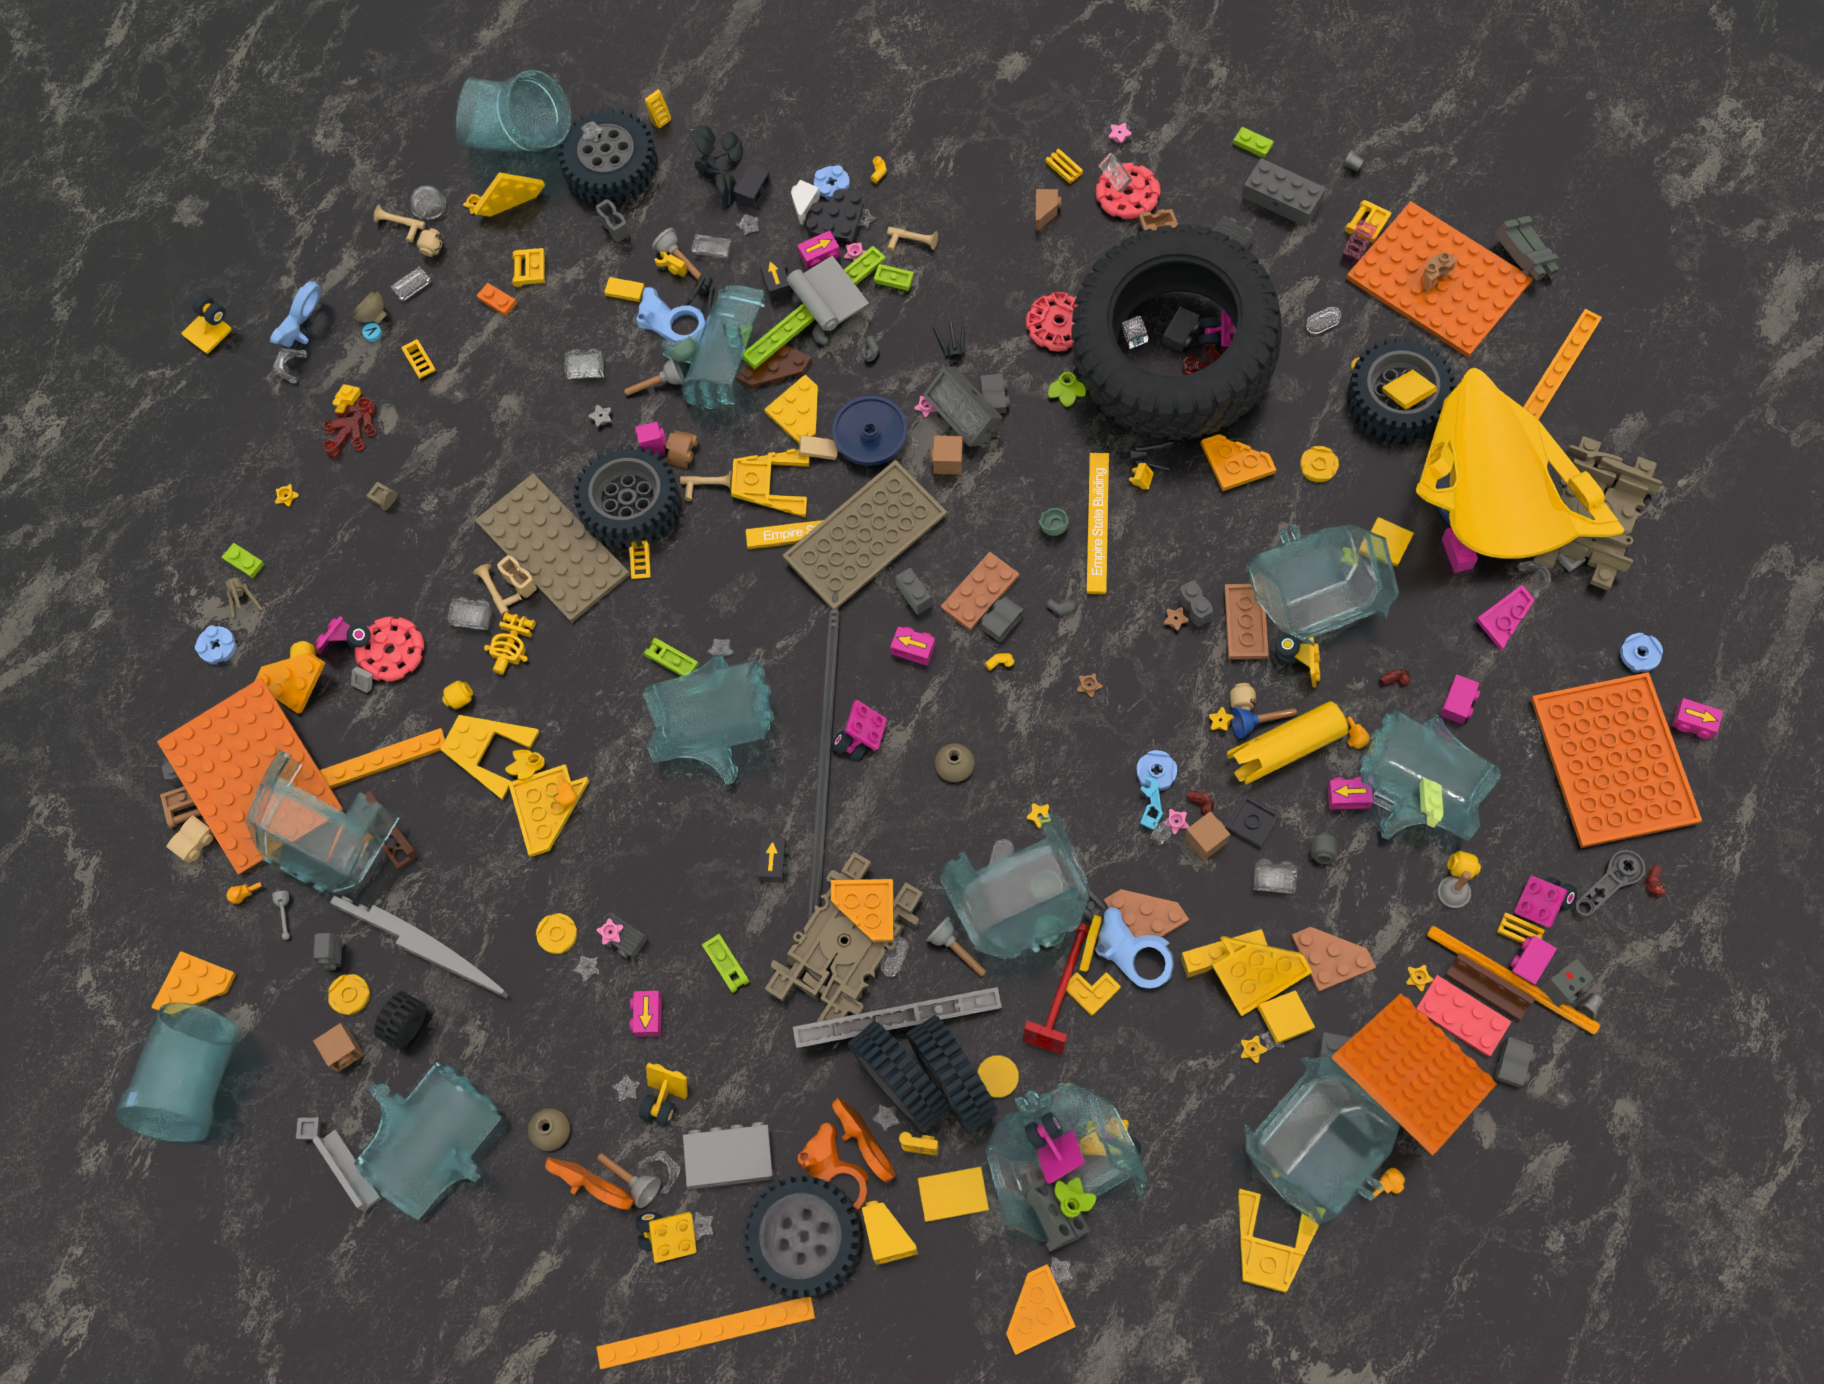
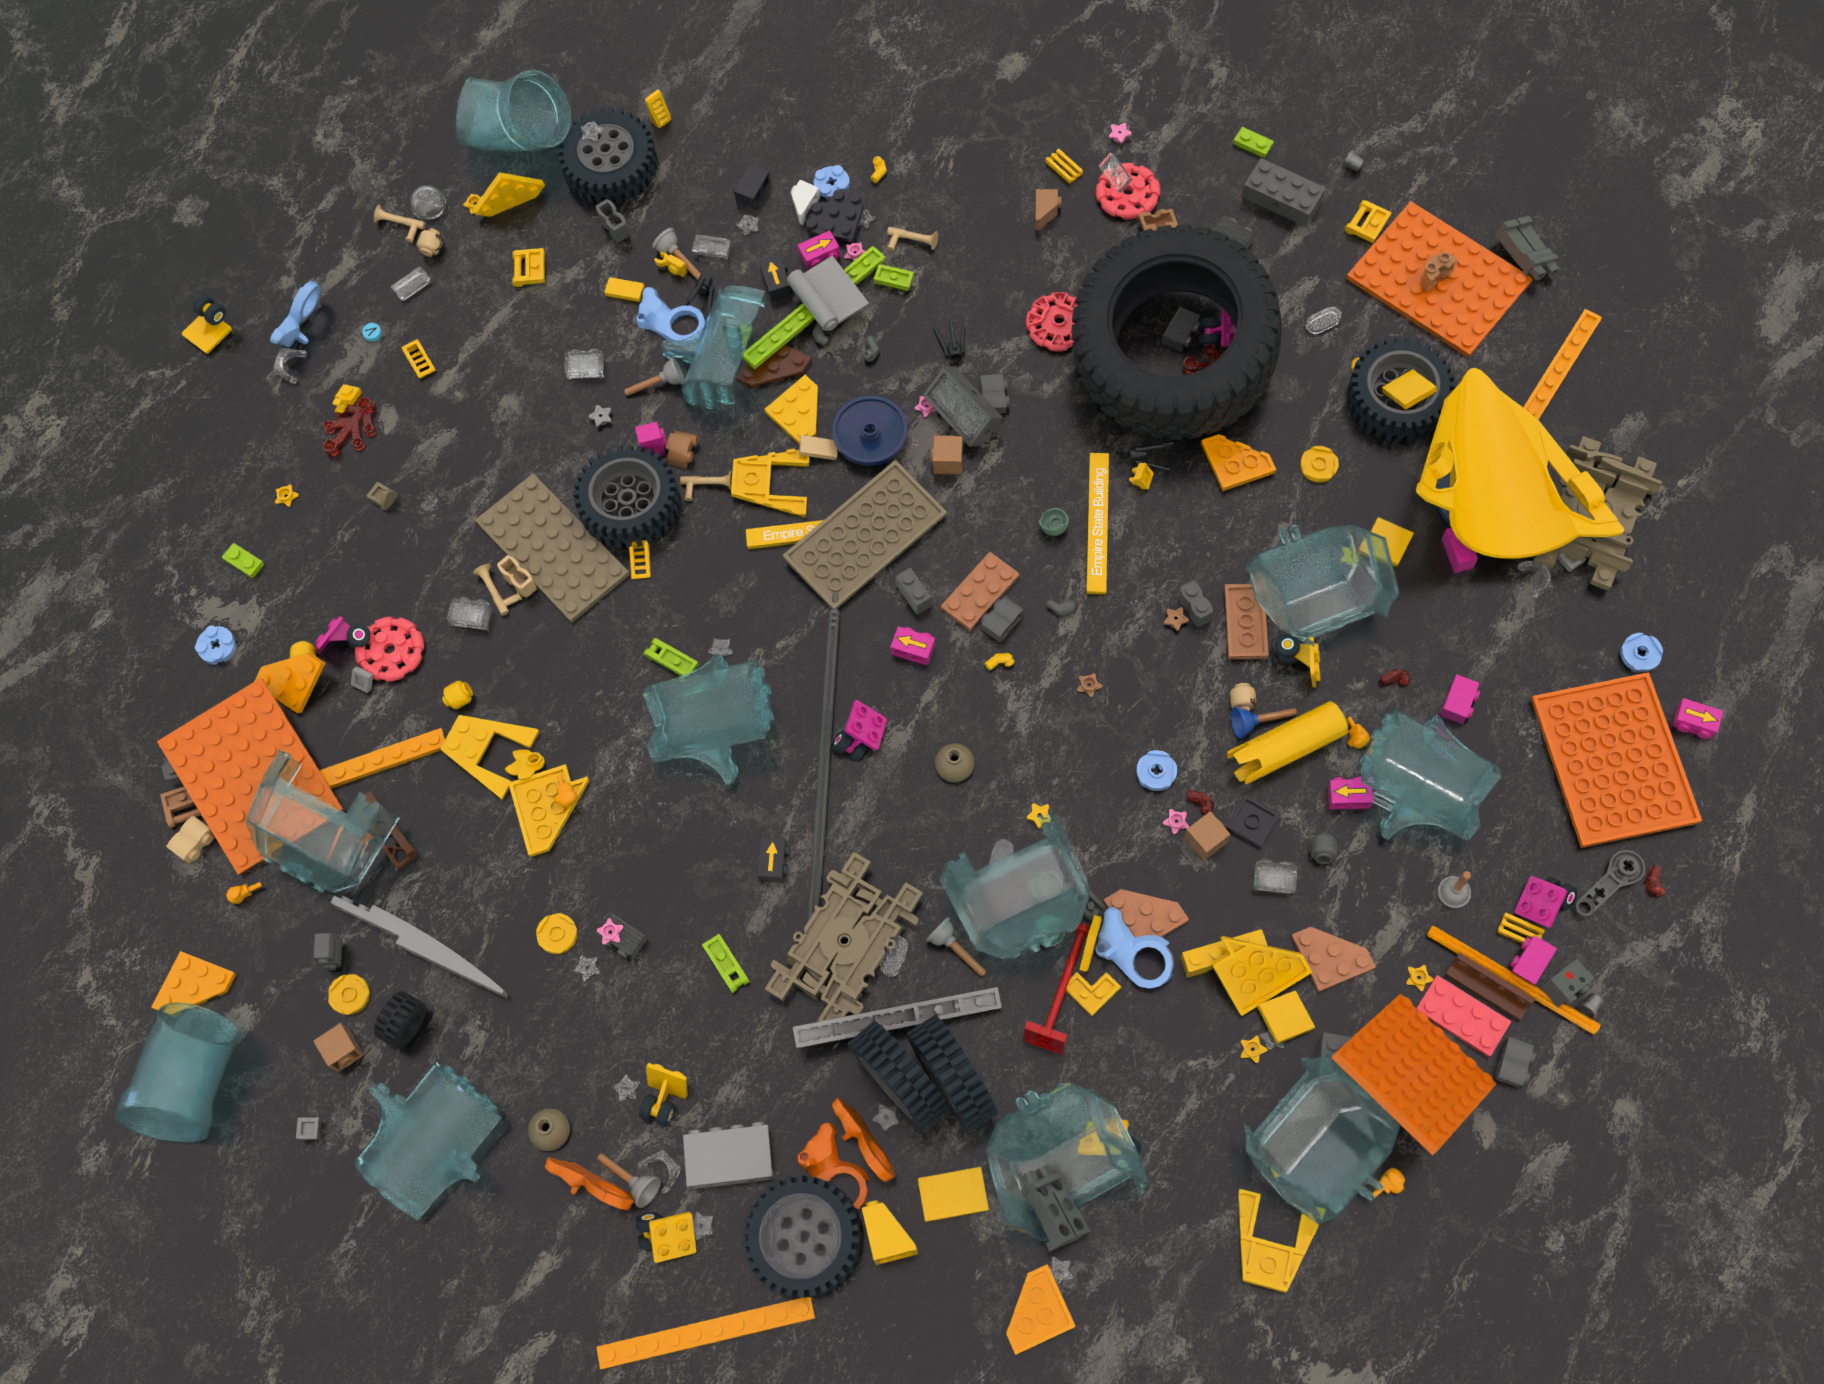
(236, 590): dark tan plant -> none
(281, 899): light grey hinge -> none
(342, 1164): light grey fence -> none
(370, 309): dark tan piece -> none
(496, 299): orange plate -> none
(502, 650): yellow torso -> none
(646, 1013): dark pink brick -> none
(684, 350): sand green hair -> none
(704, 141): black plant -> none
(866, 905): light orange plate -> none
(923, 1145): yellow plate -> none
(999, 1076): yellow tile -> none
(1060, 1154): dark pink plate -> none
(1067, 391): lime plate -> none
(1074, 1196): lime plate -> none
(1135, 331): clear brick -> none
(1153, 794): medium azure piece -> none
(1161, 836): clear plate -> none
(1222, 725): yellow plate -> none
(1358, 255): clear pink slope -> none
(1431, 801): yellowish green hinge -> none
(1463, 861): yellow head -> none
(1503, 617): dark pink wing -> none

